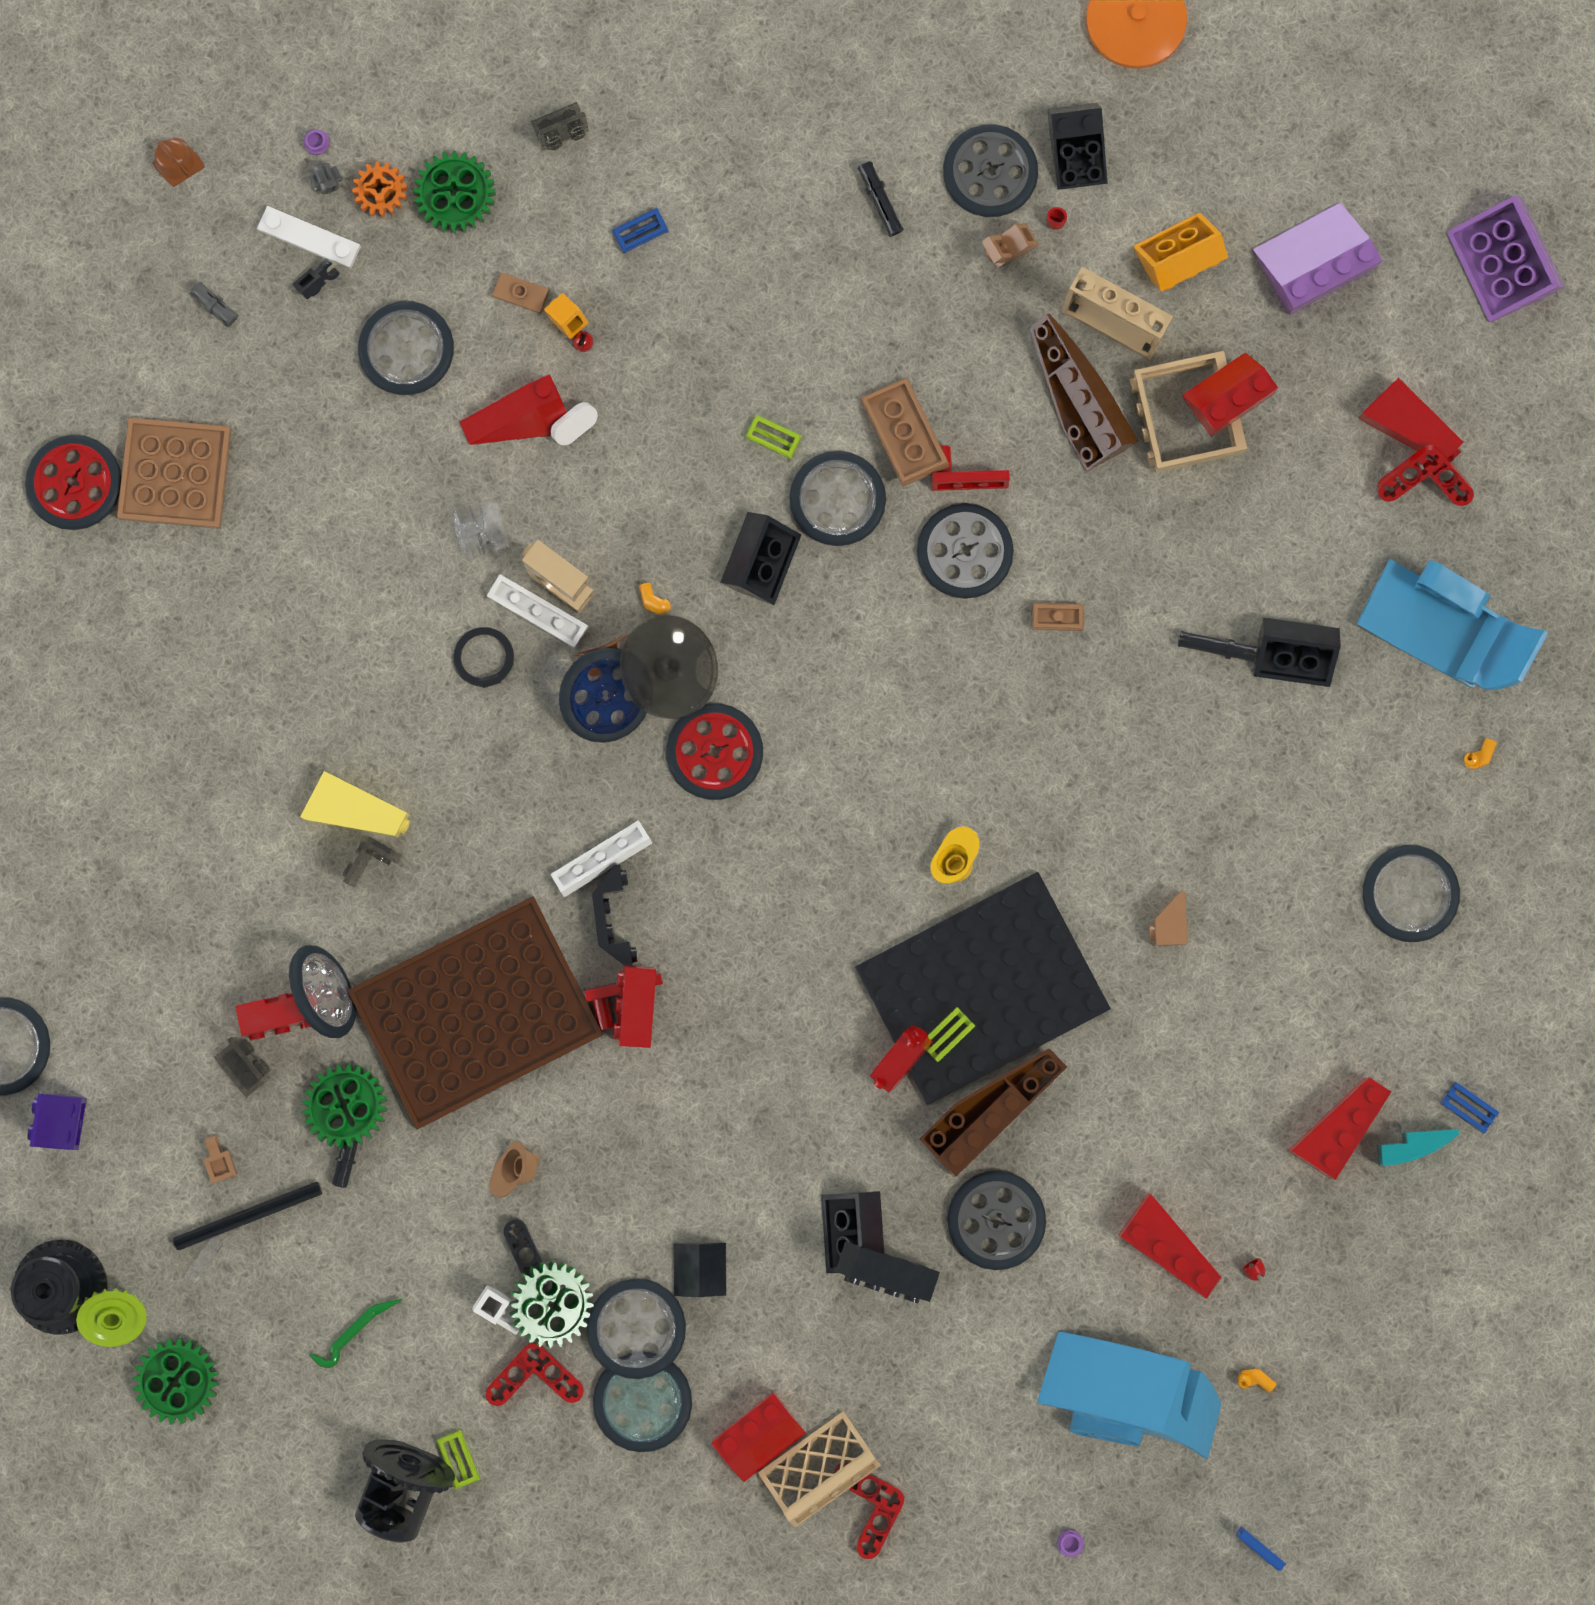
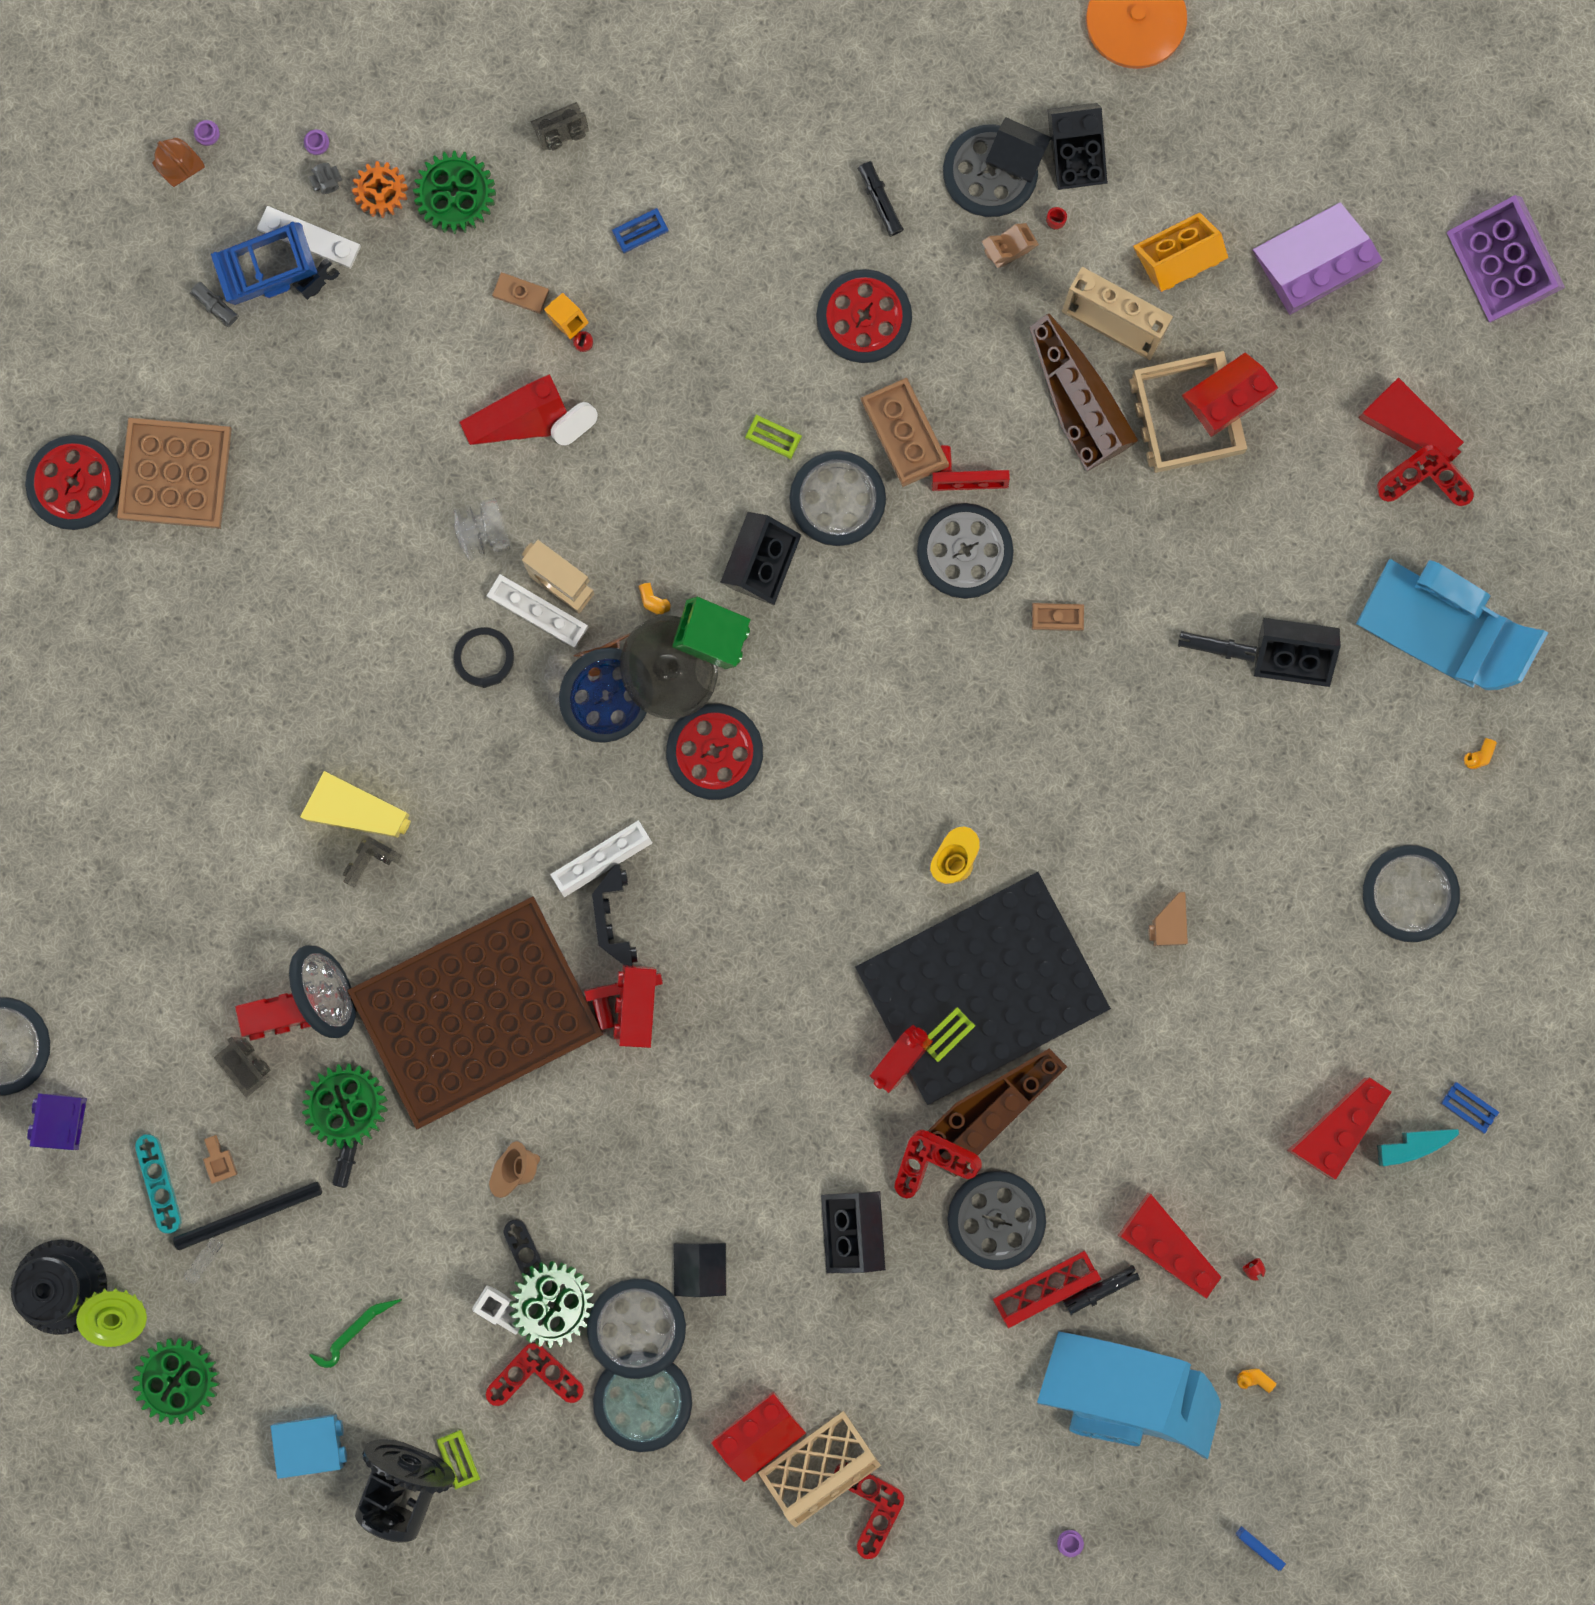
(162, 1182): none -> teal beam
(206, 133): none -> medium lavender plate
(232, 277): none -> blue piece
(308, 1446): none -> dark azure brick
(426, 374): wedge -> none
(711, 633): none -> green brick
(845, 344): none -> wedge
(887, 1272): black brick -> none
(930, 1153): none -> red beam
(1018, 149): none -> black slope
(1051, 1298): none -> red fence
(1091, 1295): none -> black pin

